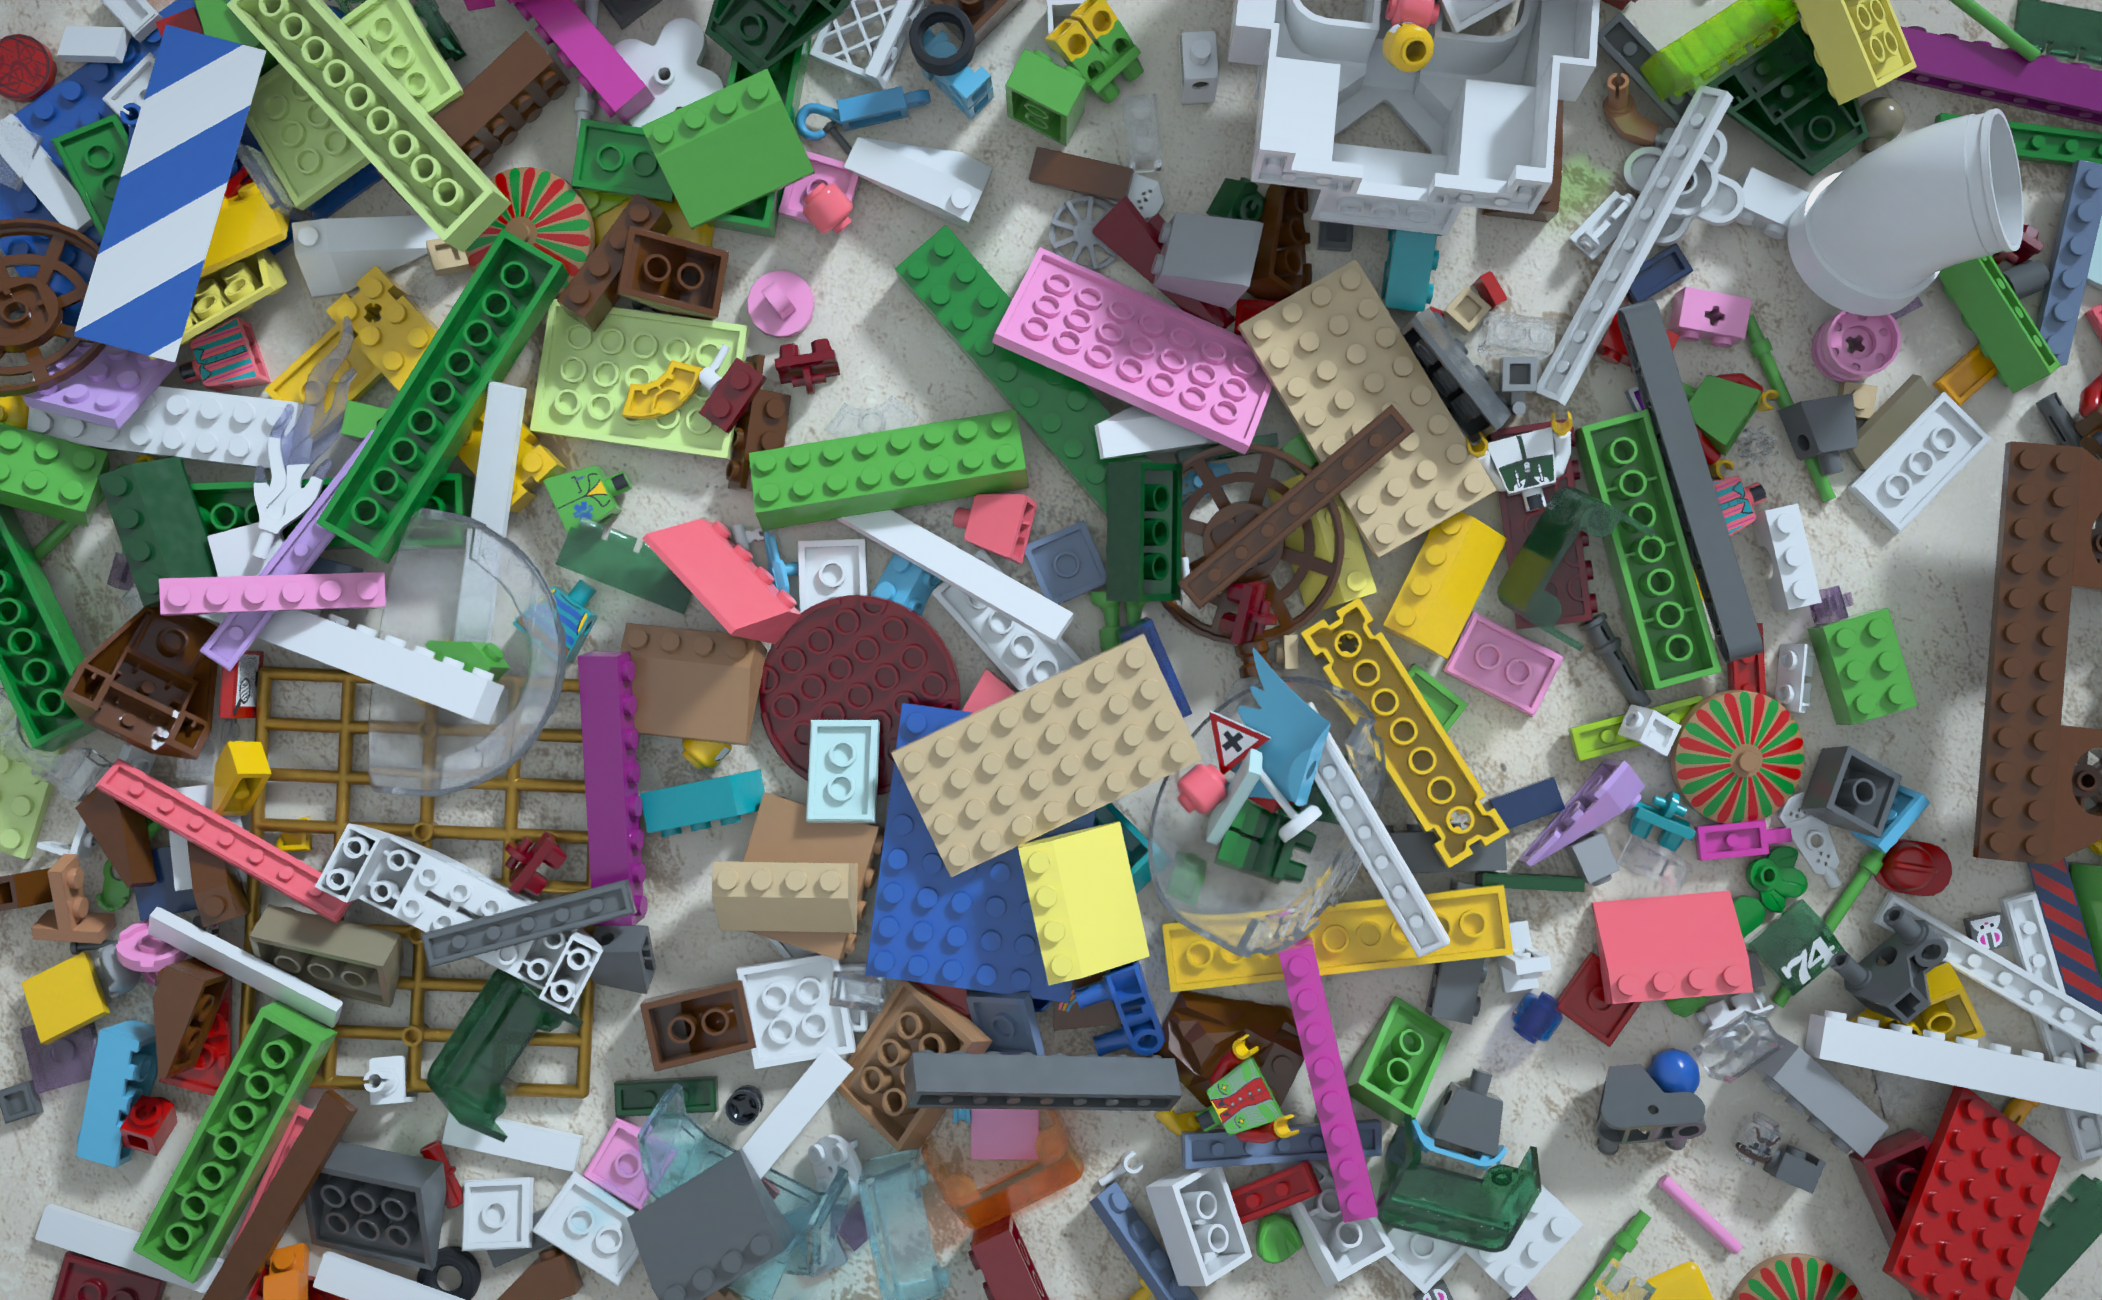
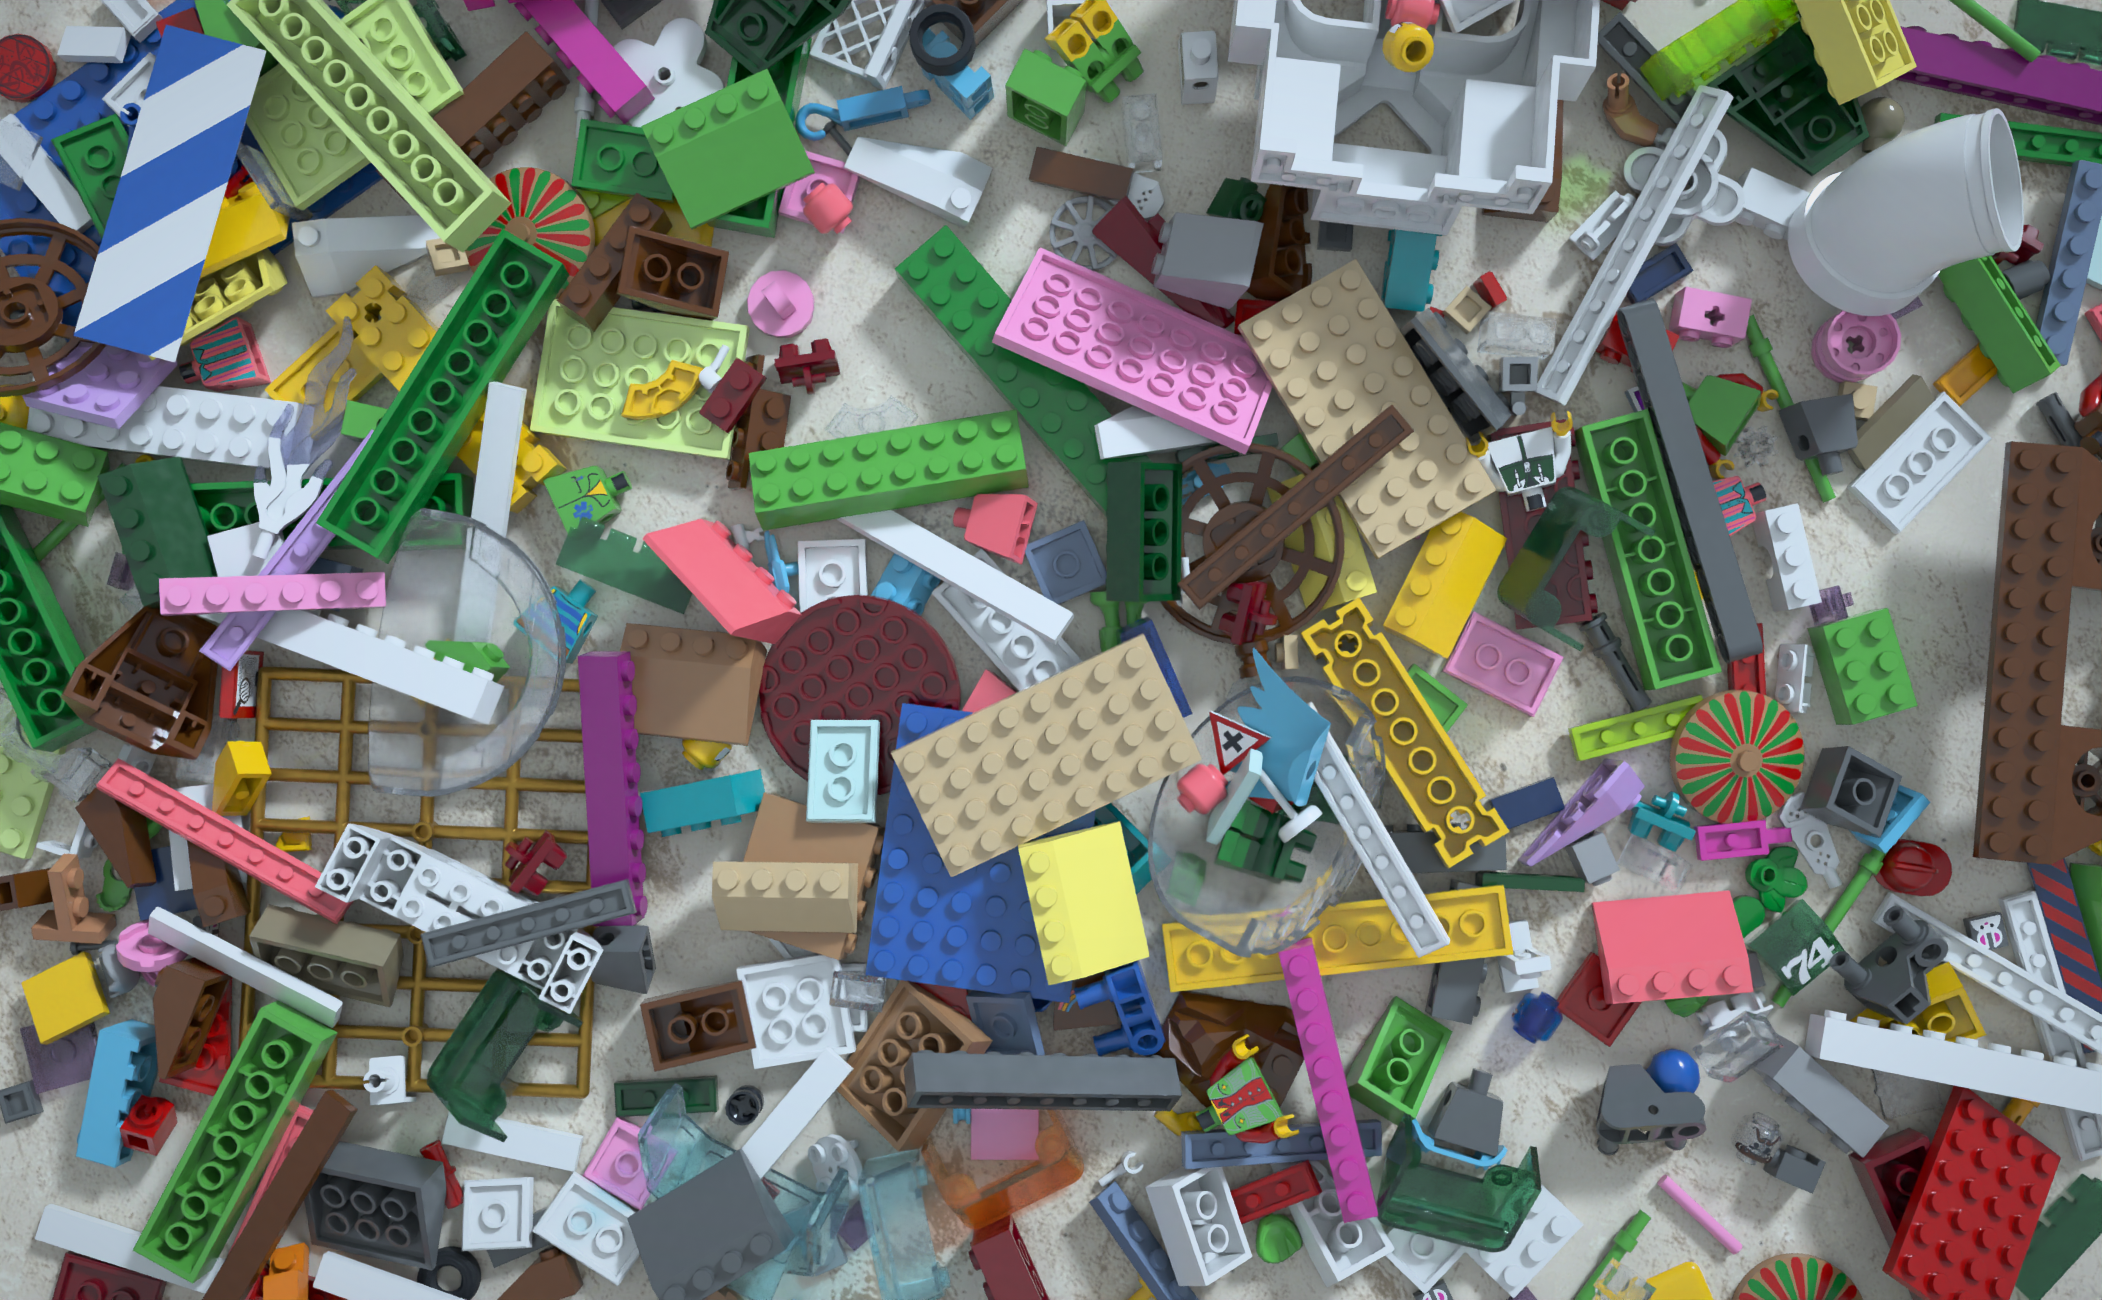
(1649, 729): white bracket -> none

